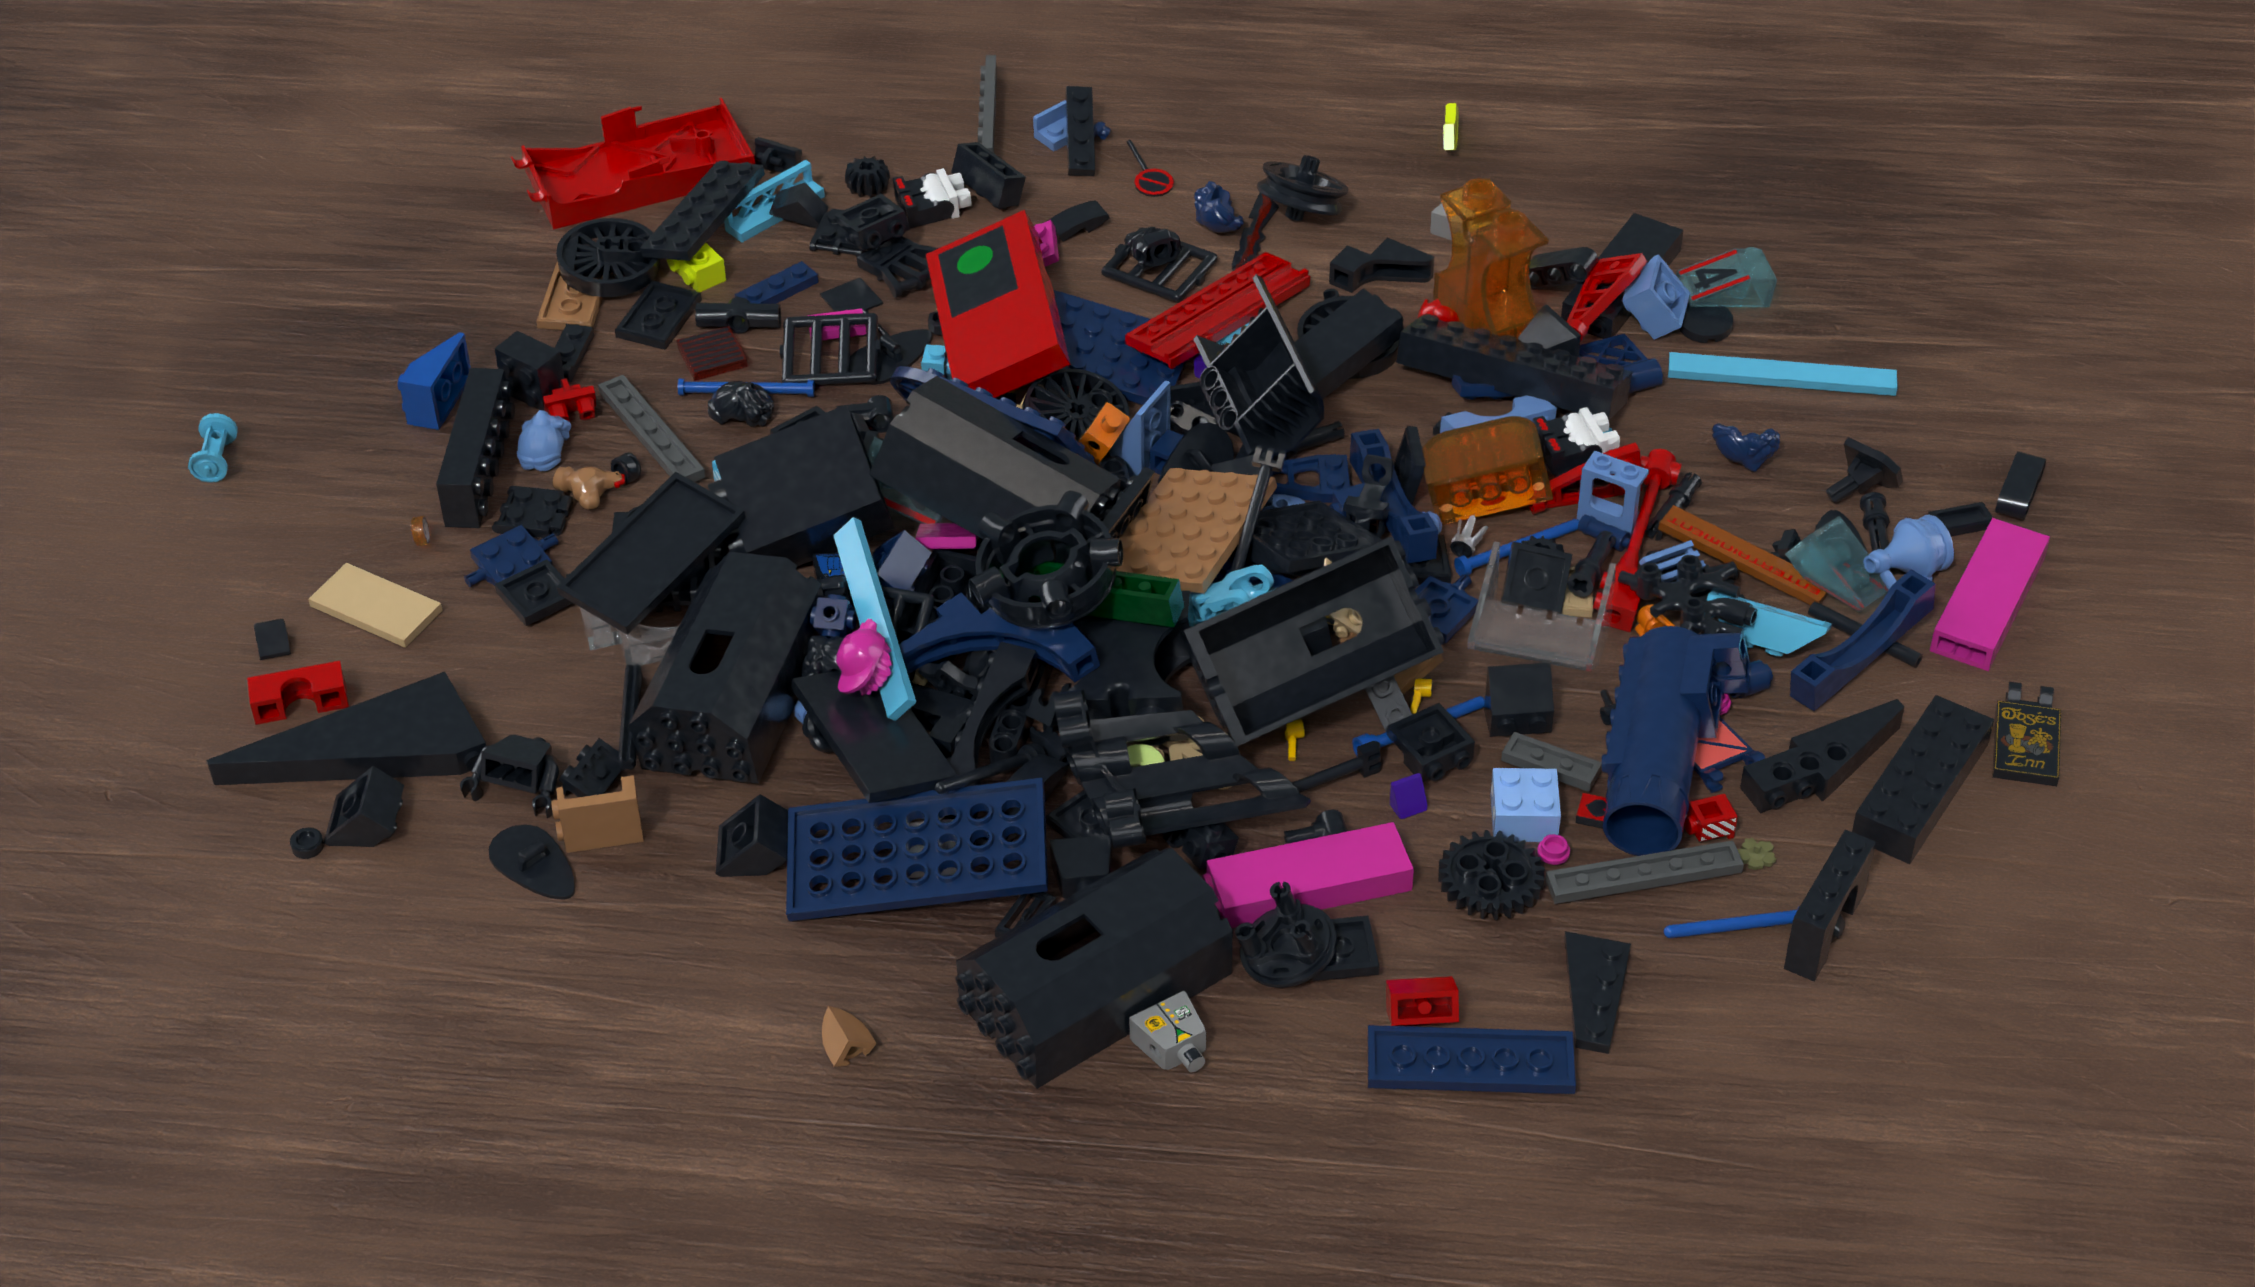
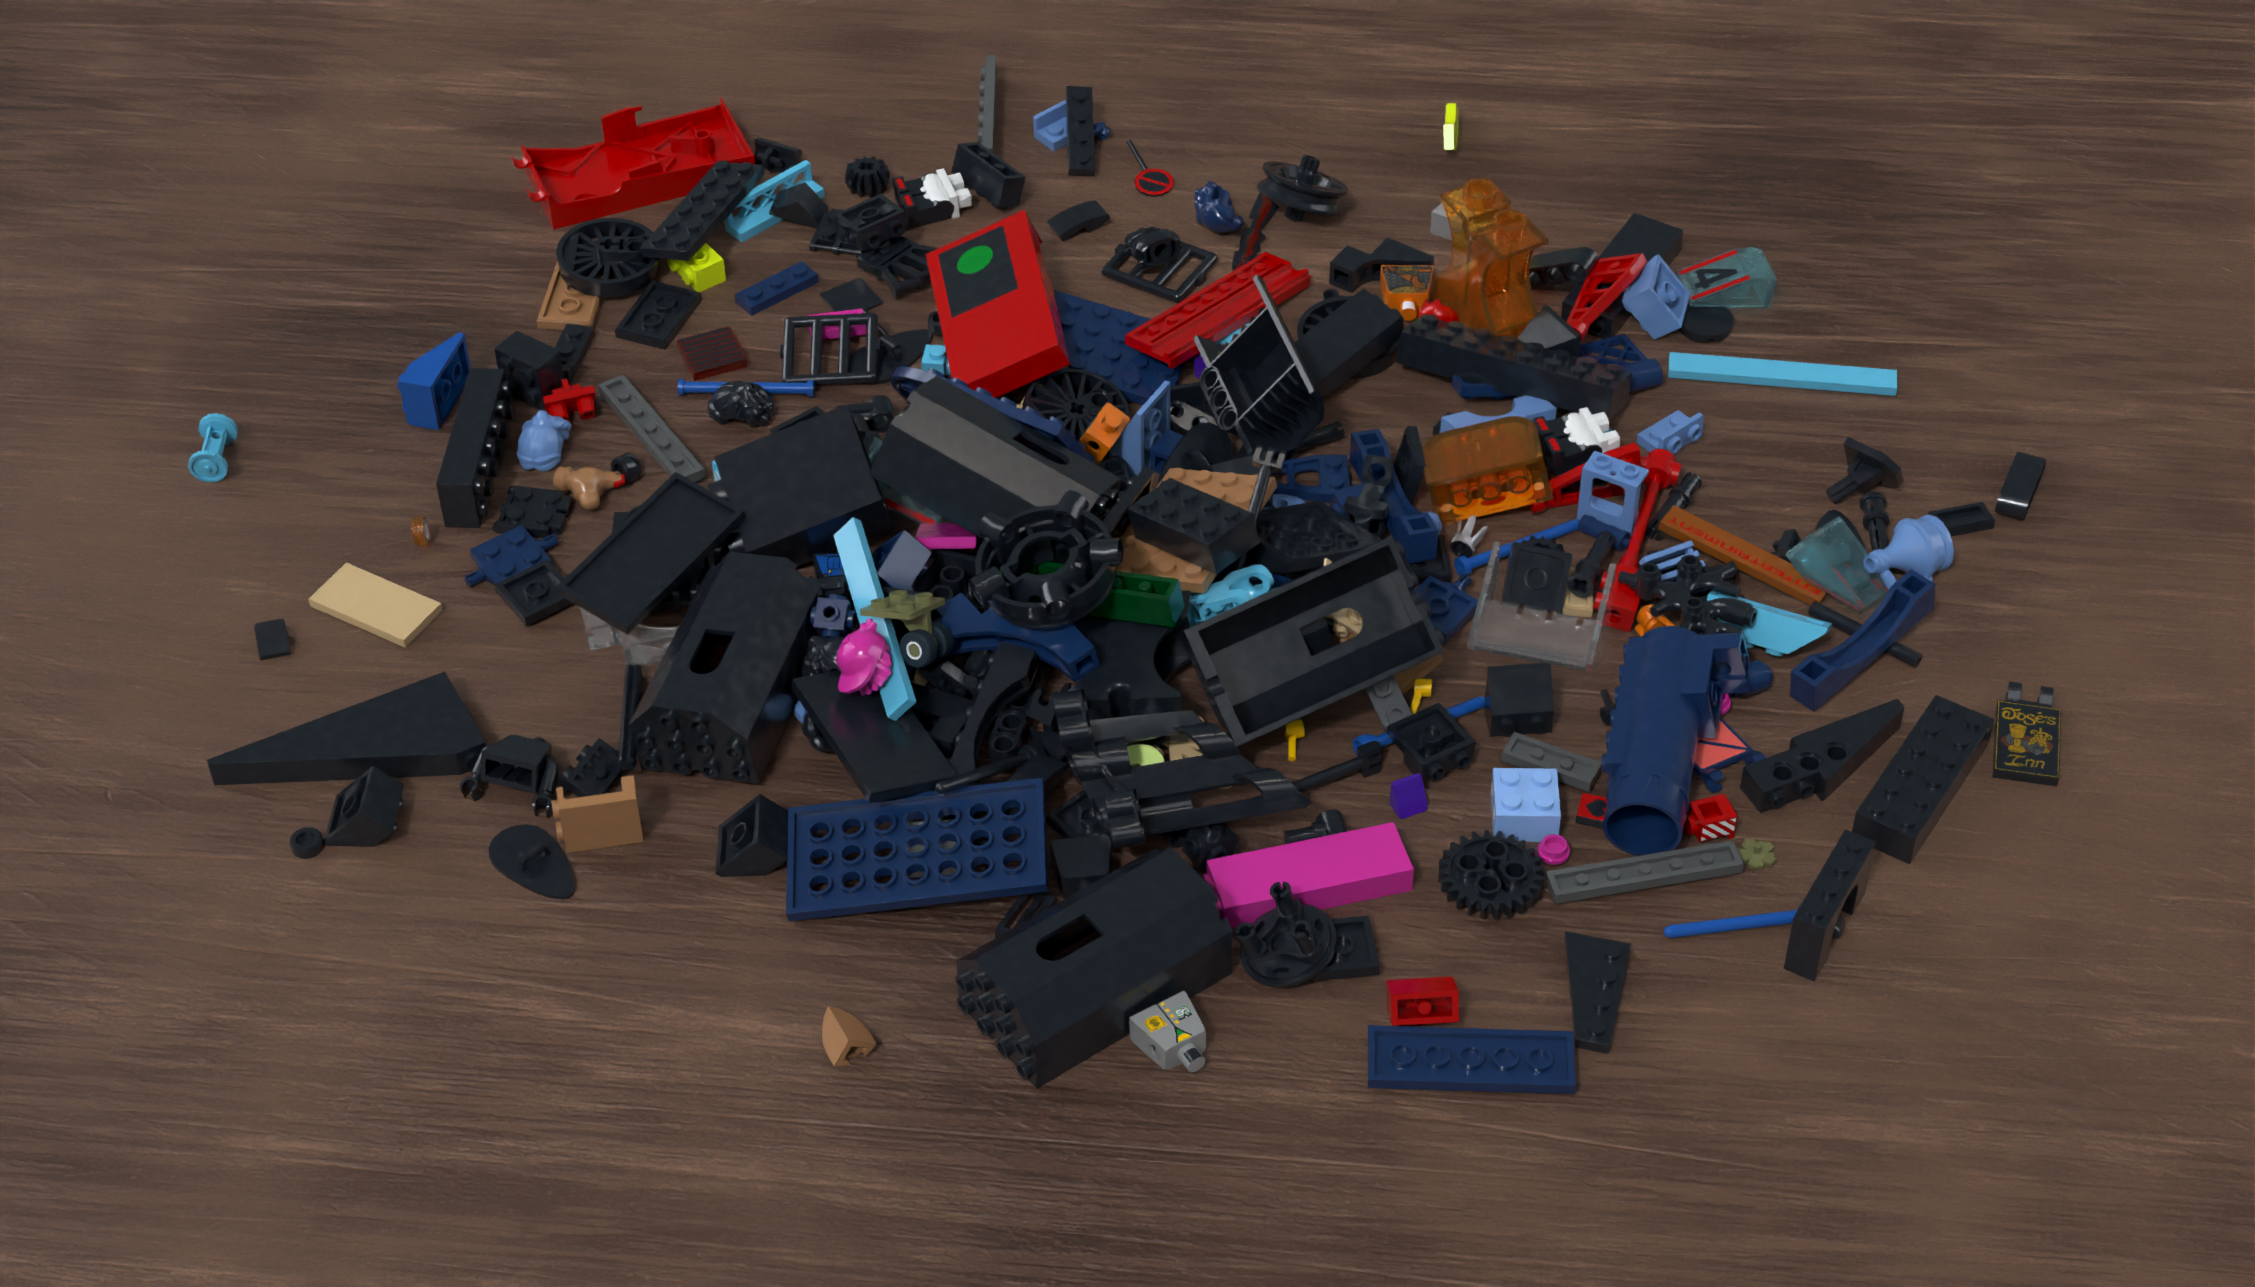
(275, 691): red arch -> none
(738, 315): black piece -> none
(926, 639): none -> plate
(1049, 247): dark pink plate -> none
(1193, 525): none -> black brick
(1406, 287): none -> torso
(1672, 432): none -> medium blue bracket
(1749, 449): dark blue hair -> none
(1989, 594): dark pink brick -> none

